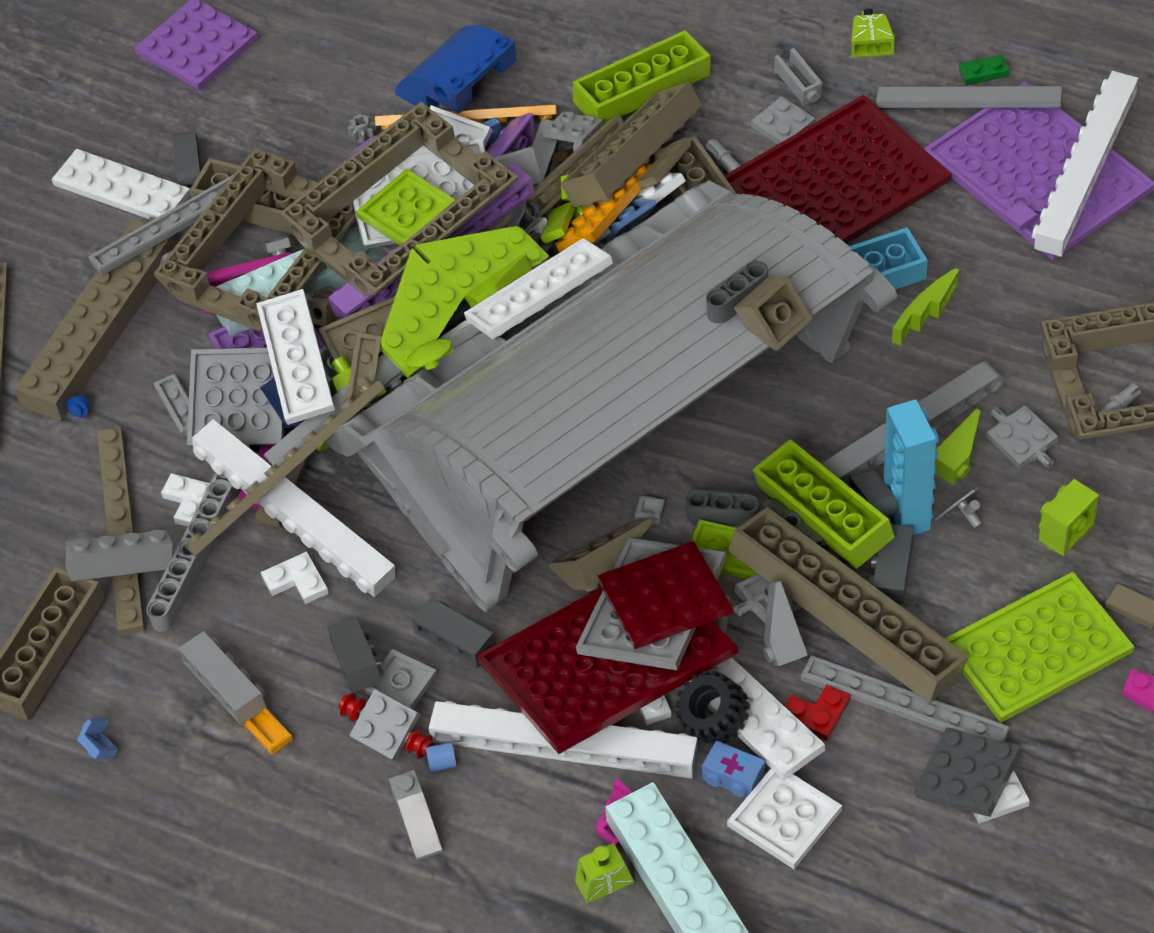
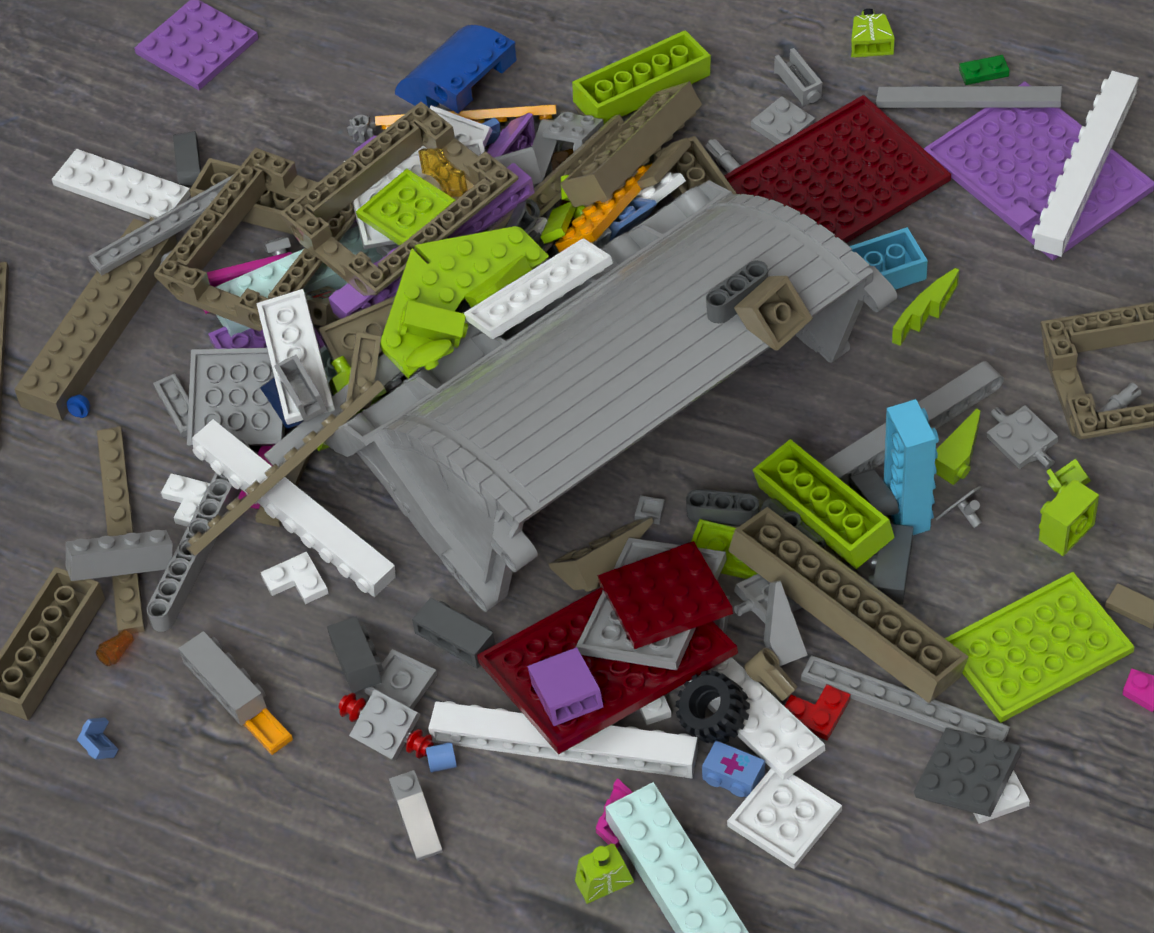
(112, 649): none -> clear orange cone
(300, 388): none -> light grey window
(433, 322): none -> lime brick
(436, 165): none -> clear yellow tile
(565, 686): none -> medium lavender brick
(765, 668): none -> dark tan piece
(1066, 474): none -> lime bracket

